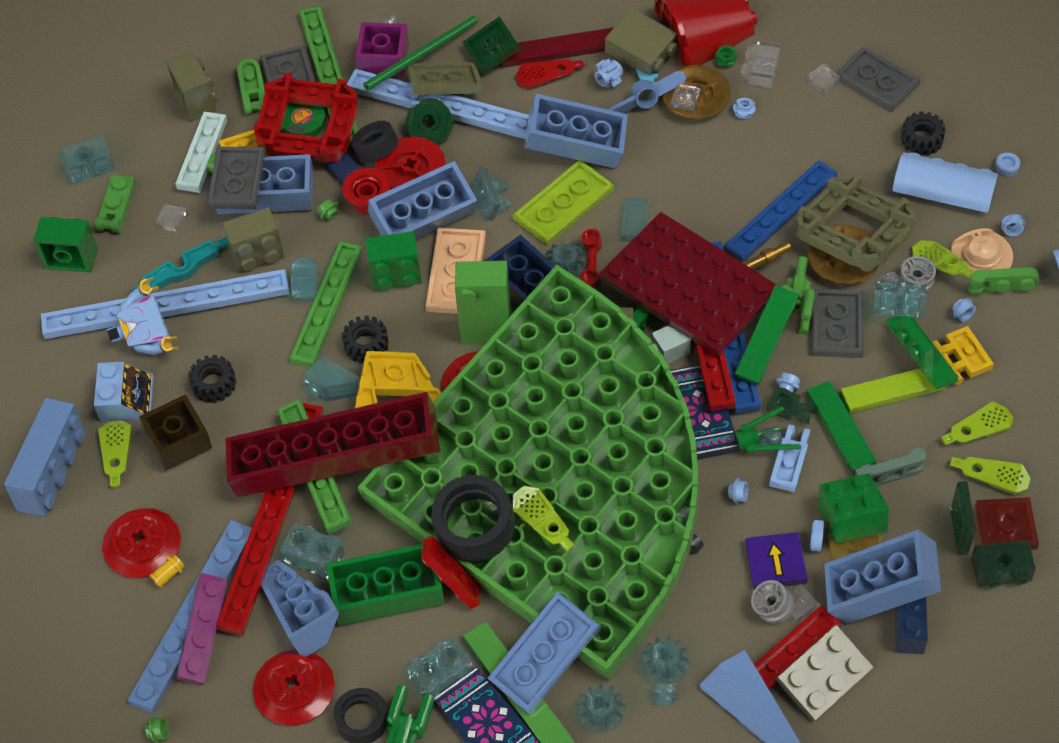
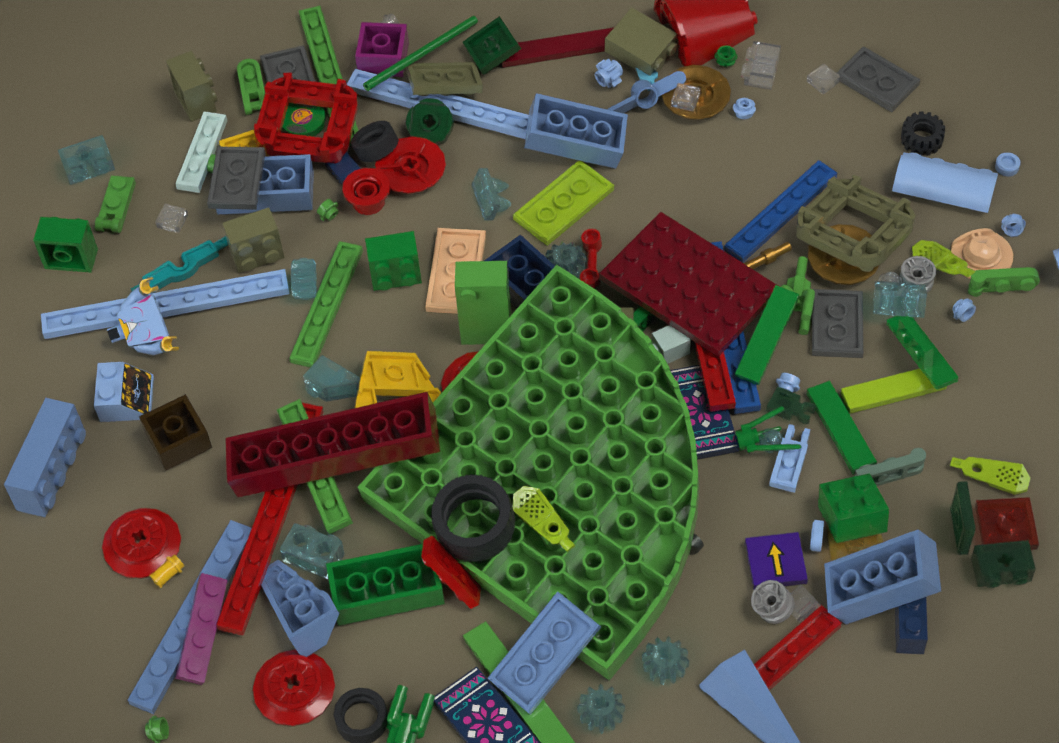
(118, 451): lime piece -> none
(212, 391): black tyre -> none
(360, 328): black tyre -> none
(424, 203): medium blue brick -> none
(443, 672): clear light blue brick -> none
(543, 72): red piece -> none
(634, 217): clear light blue tile -> none
(664, 694): clear light blue plate -> none
(738, 491): light blue plate -> none
(824, 673): plate -> none
(968, 352): yellow plate -> none
(995, 420): lime piece -> none

